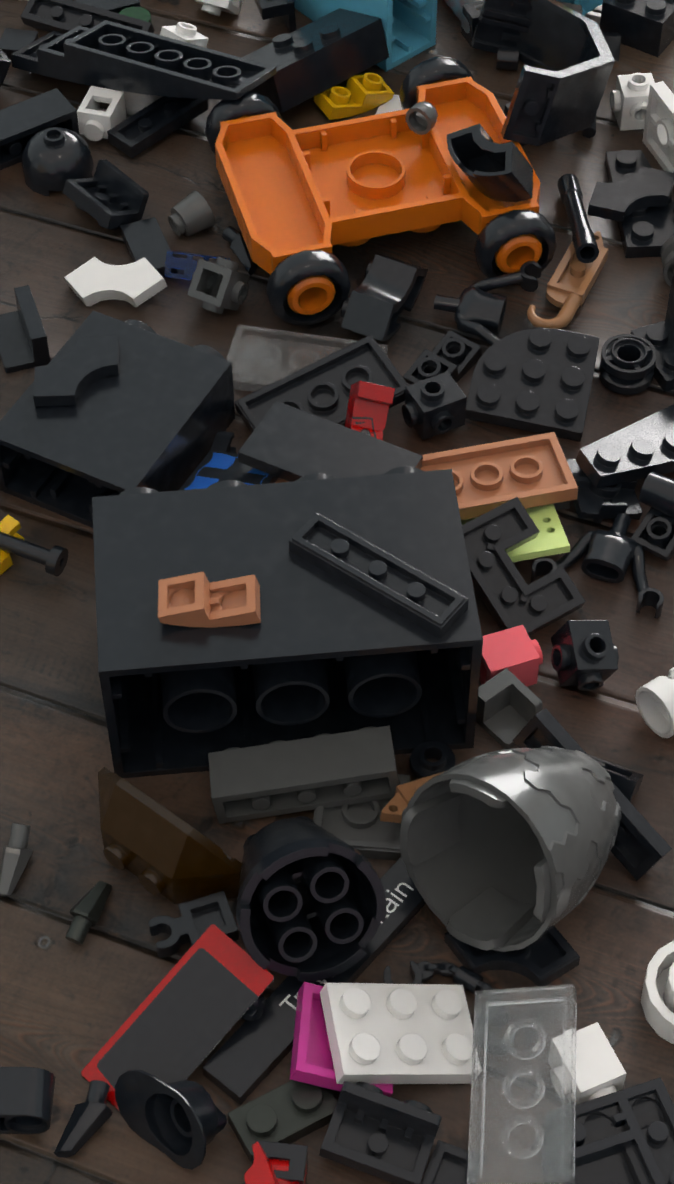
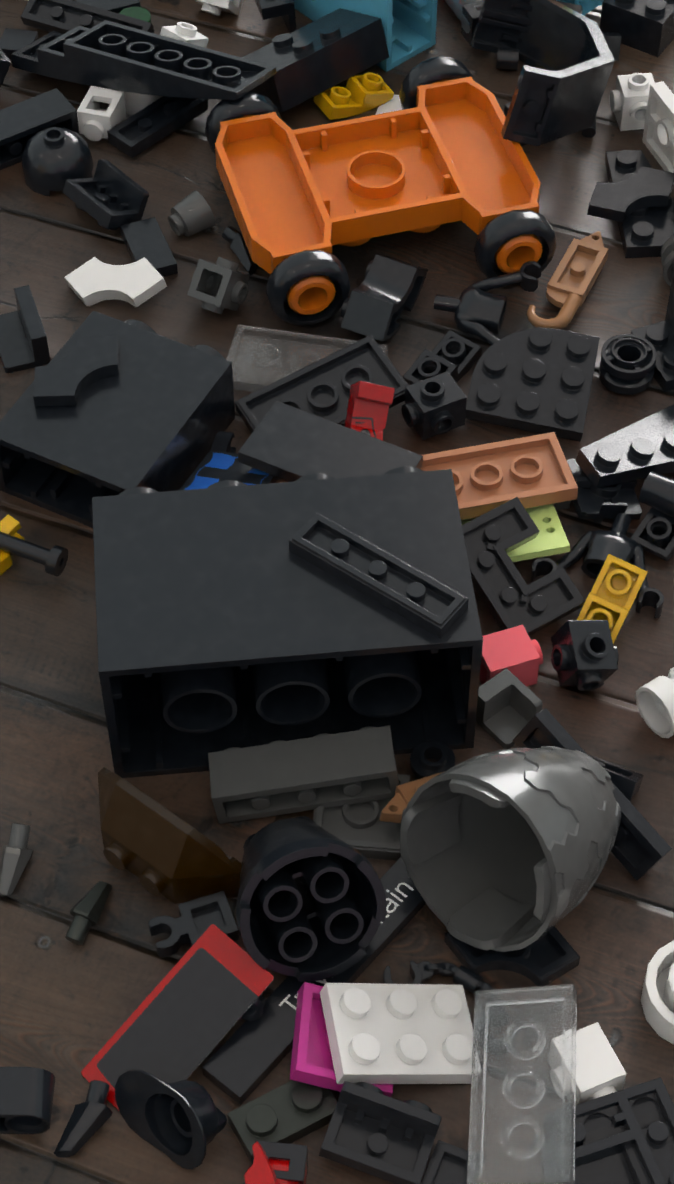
(188, 265): clear blue piece -> none
(197, 603): nougat slope -> none
(421, 117): dark grey hinge -> none
(492, 167): black brick -> none
(583, 237): black piece -> none
(613, 593): none -> yellow slope

